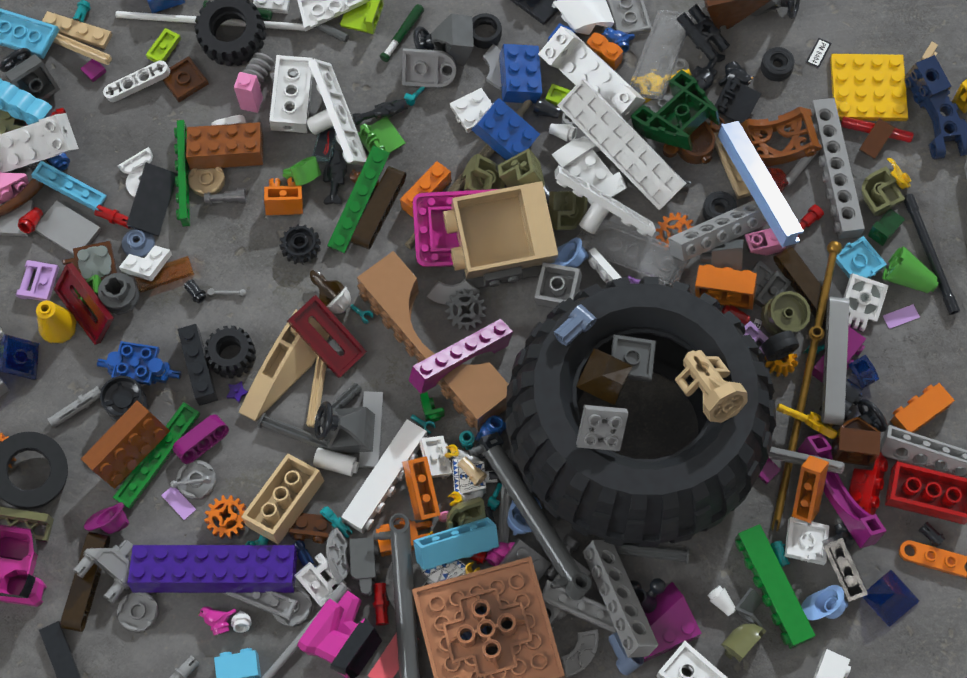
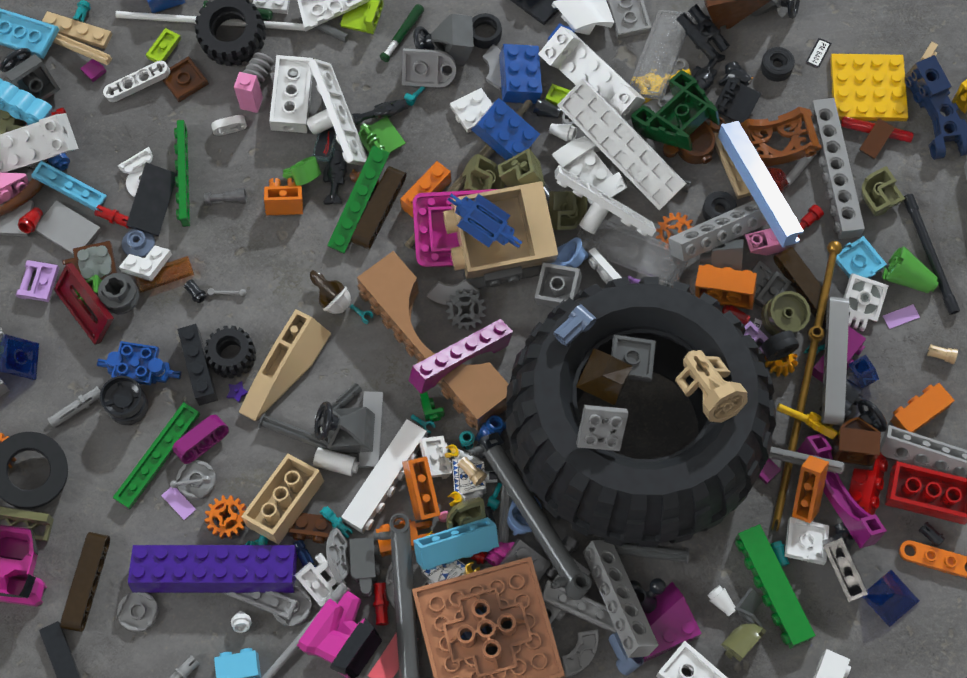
(55, 322): yellow cone -> none
(108, 519): magenta piece -> none
(113, 562): light grey connector -> none
(125, 444): dark orange brick -> none
(204, 183): tan tile -> none
(216, 619): dark pink animal -> none
(224, 146): dark orange brick -> none
(297, 235): black gear -> none
(316, 393): tan axle -> none
(352, 348): dark red piece -> none
(484, 220): none -> blue piece
(607, 51): orange brick -> none
(618, 37): blue animal -> none
(825, 603): light blue piece -> none
(886, 227): dark green bracket -> none
(903, 179): yellow plate -> none
(948, 355): none -> tan pin

